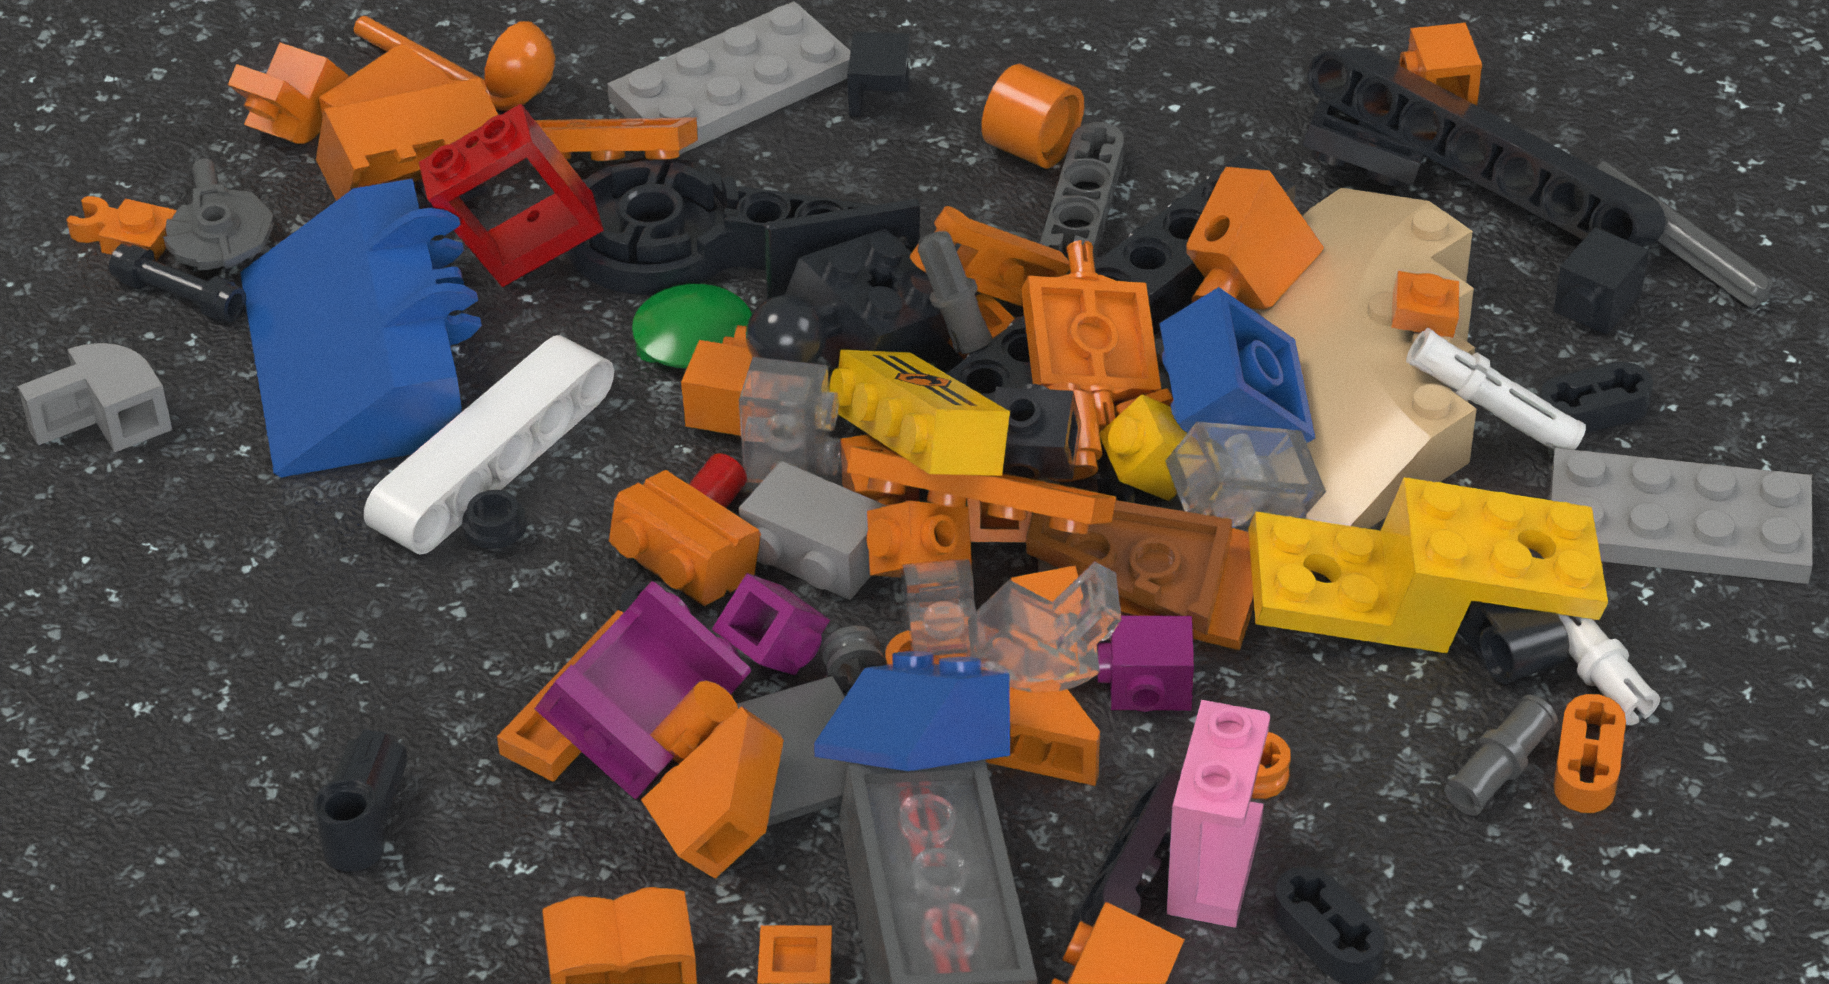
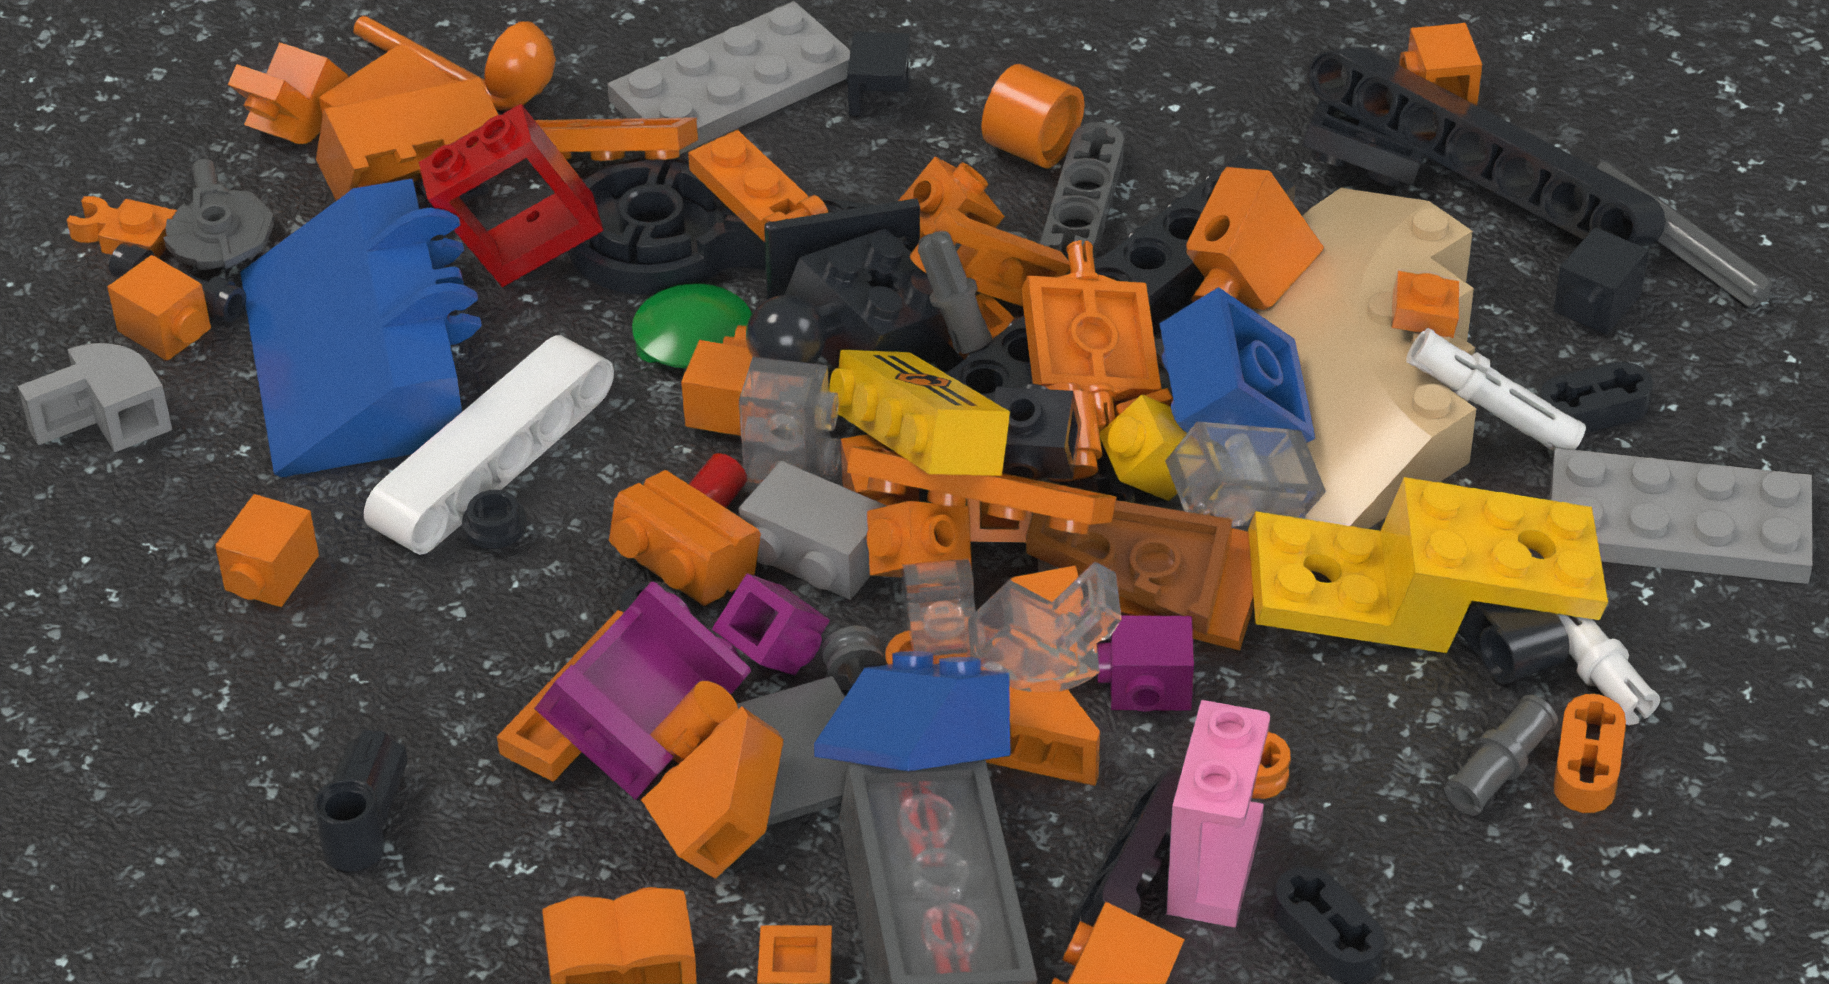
(159, 307): none -> orange brick
(267, 550): none -> orange brick
(750, 182): none -> orange plate
(954, 187): none -> orange brick

